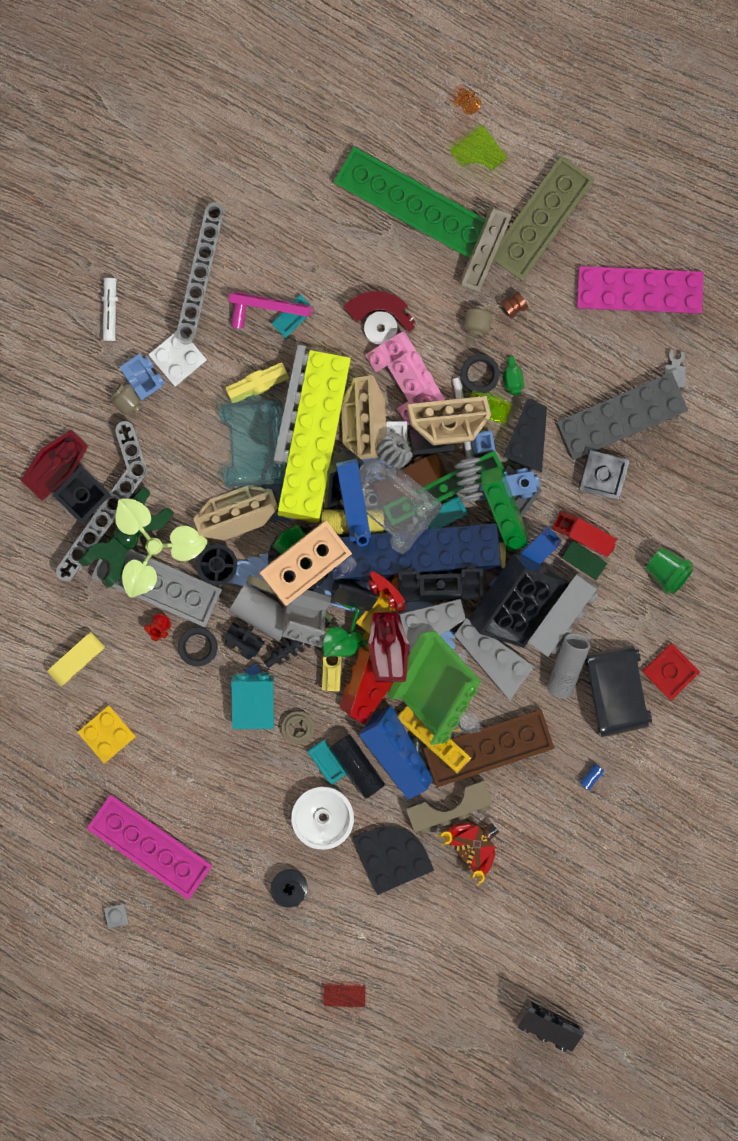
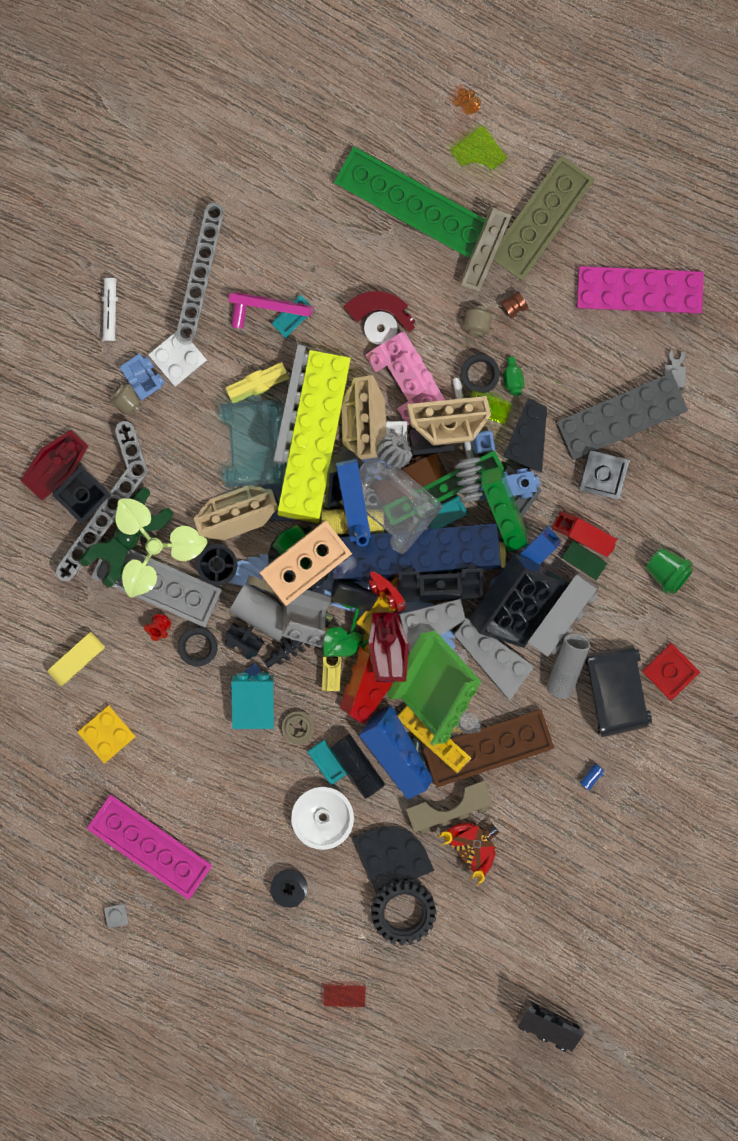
(399, 888): none -> black tyre

